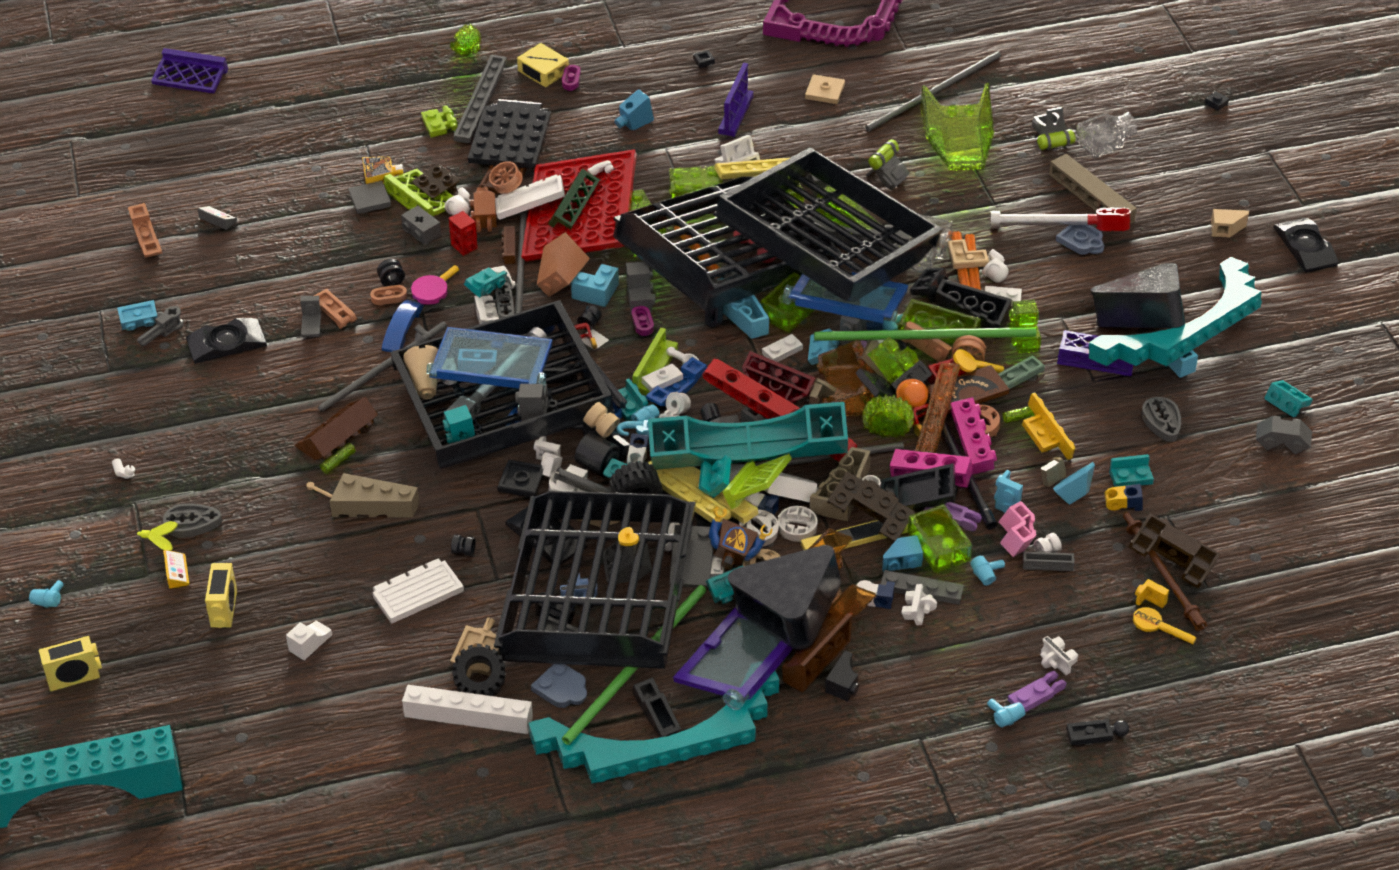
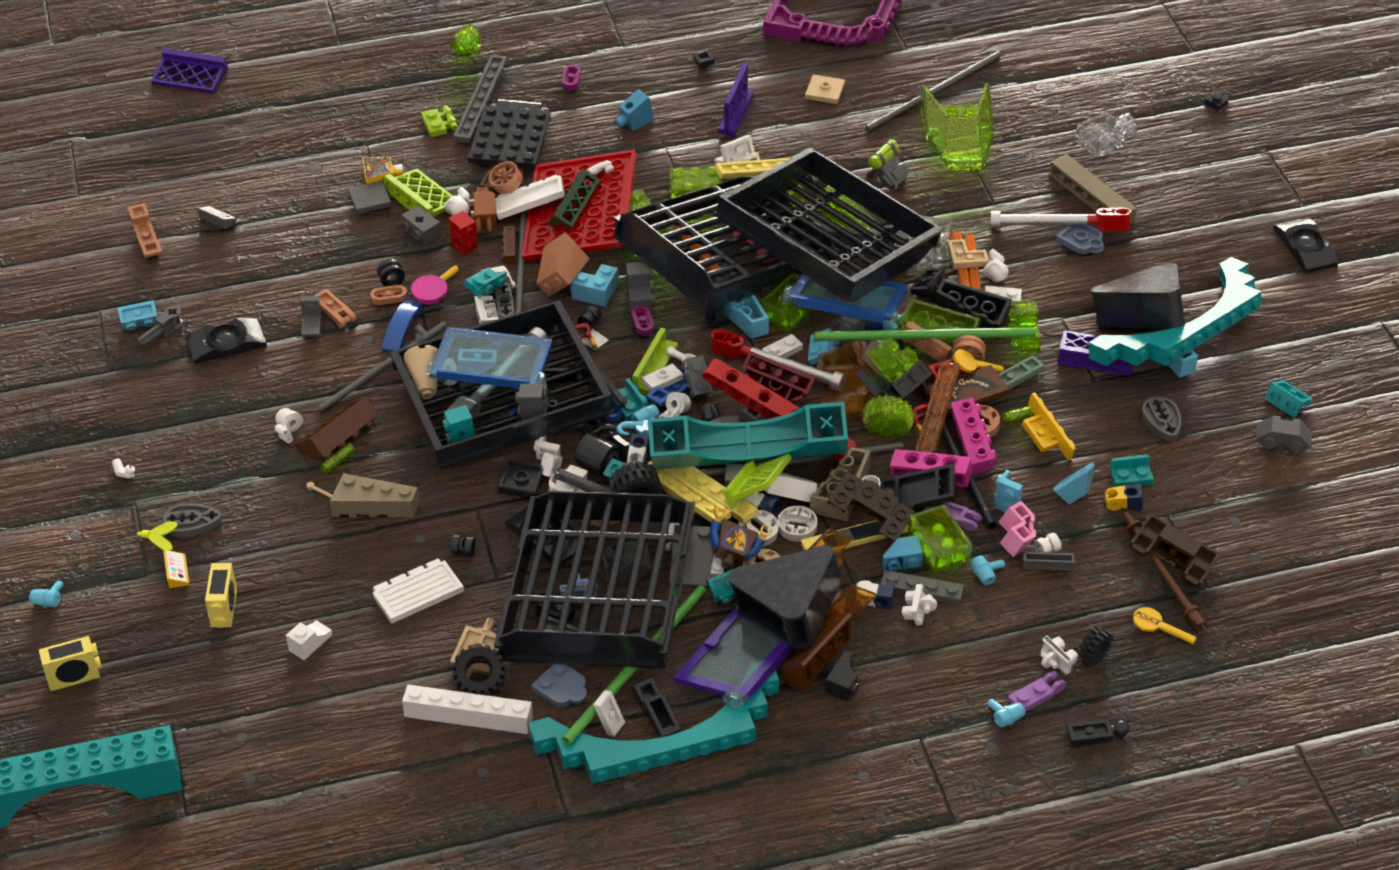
(287, 422): none -> white piece
(436, 181): dark brown hinge -> none
(542, 65): light yellow brick -> none
(603, 421): tan wheel -> none
(609, 713): none -> white plate
(627, 537): yellow piece -> none
(693, 371): none -> dark grey brick
(715, 477): teal bracket -> none
(733, 347): none -> piece
(820, 389): dark tan tile -> none
(912, 391): orange helmet -> none
(1052, 130): dark grey piece -> none
(1053, 471): dark tan tile -> none
(1095, 645): none -> black tyre
(1152, 592): yellow bracket -> none
(1228, 222): tan slope -> none

